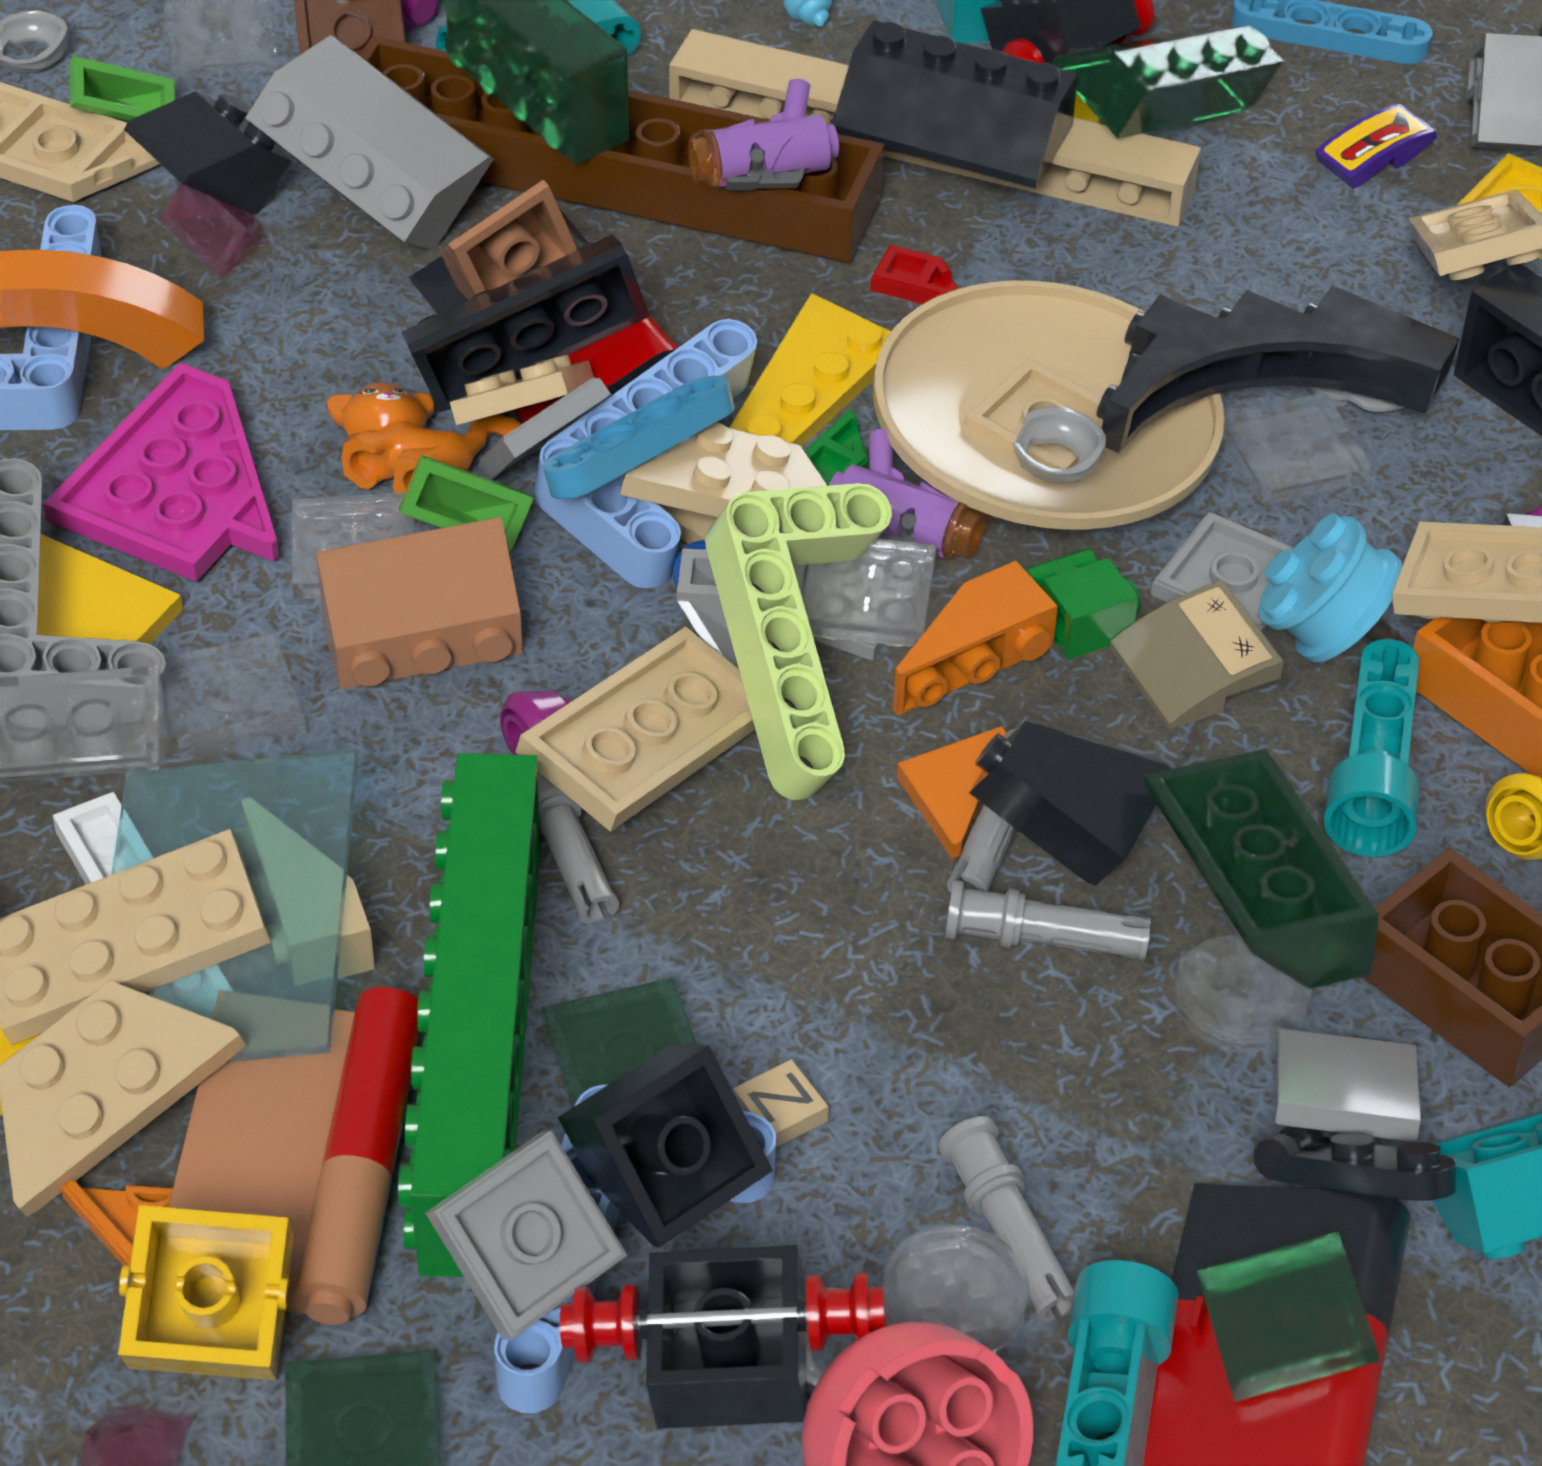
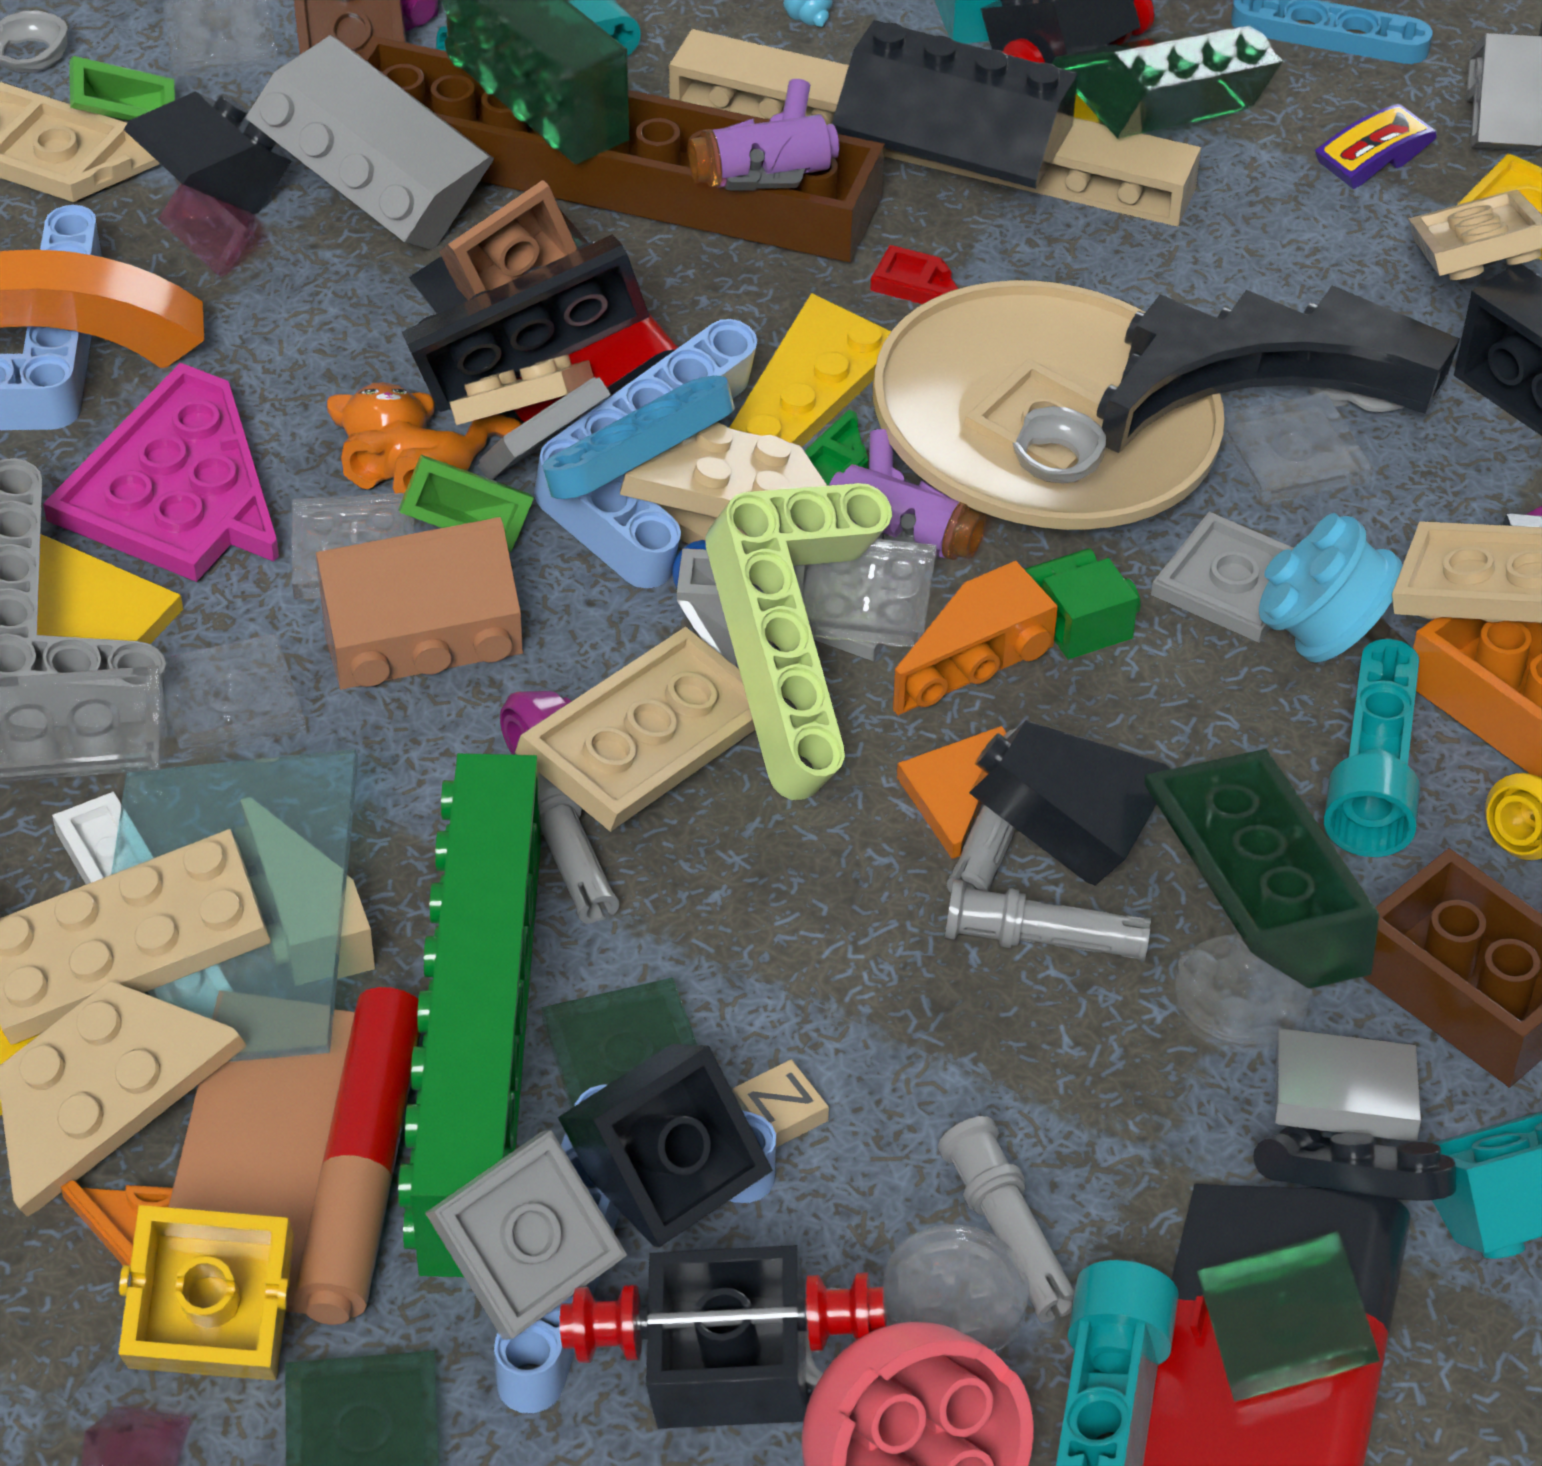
(1196, 654): dark tan slope -> none

